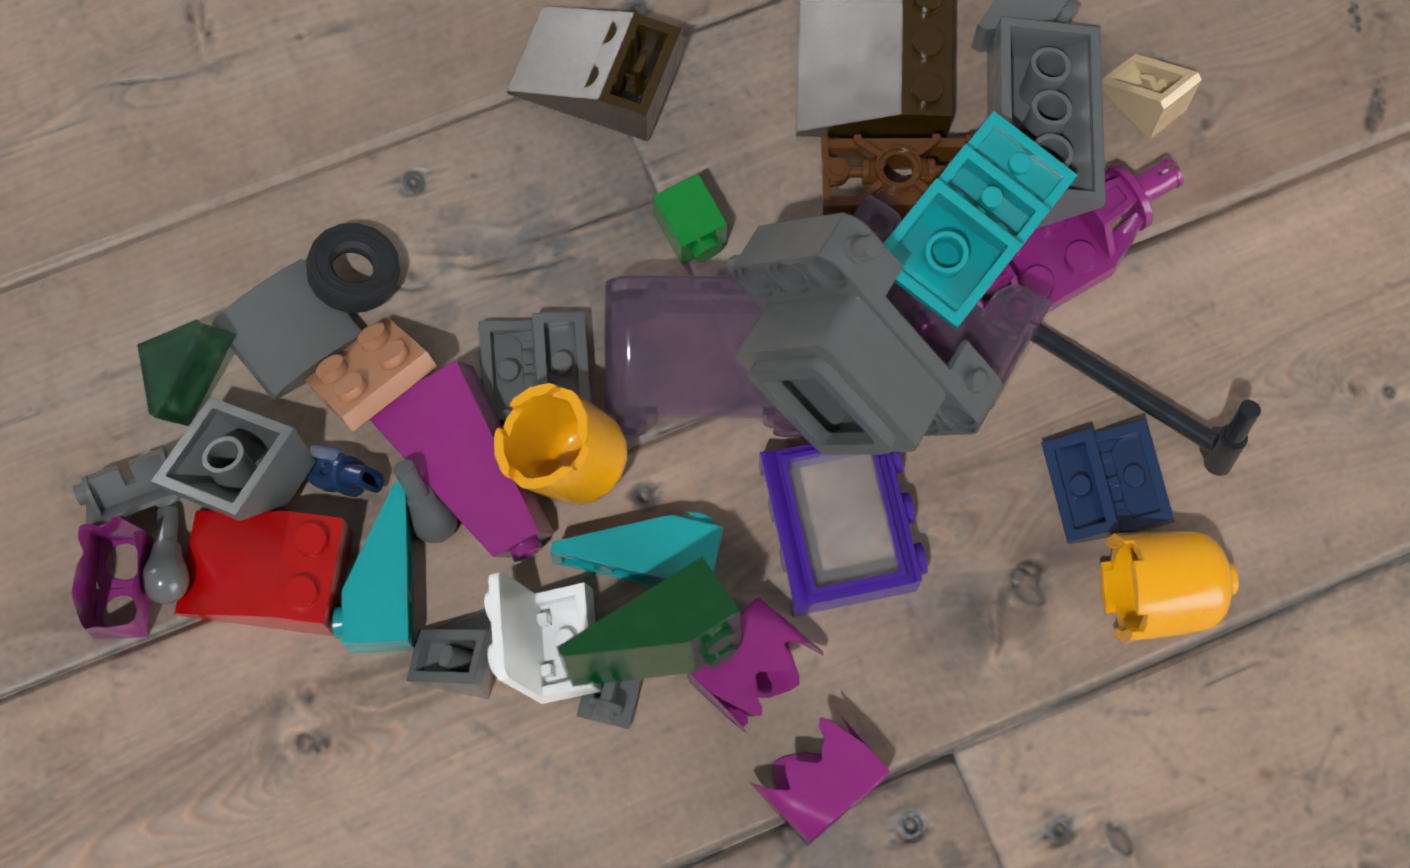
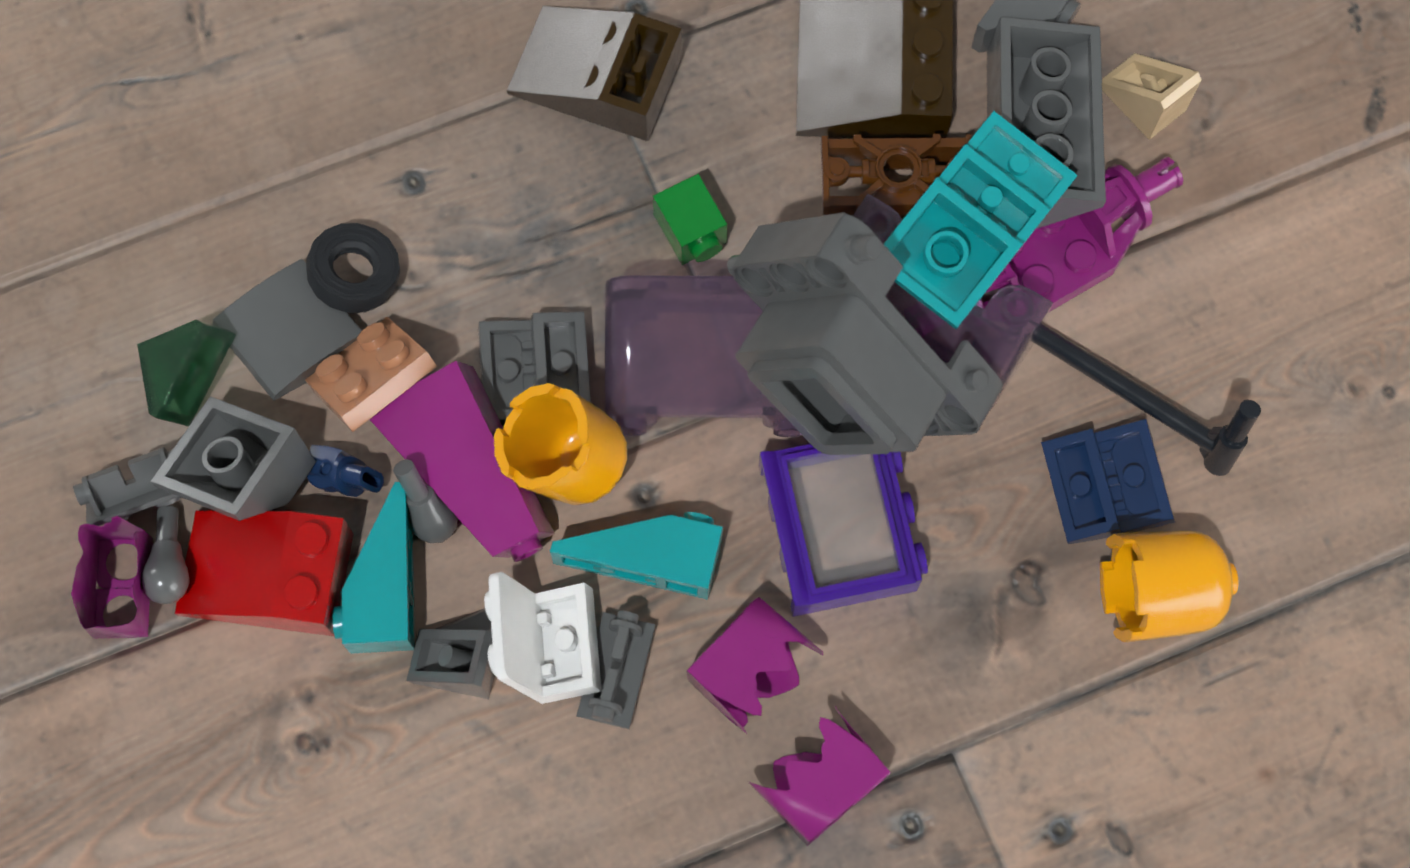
(660, 633): dark green slope -> none

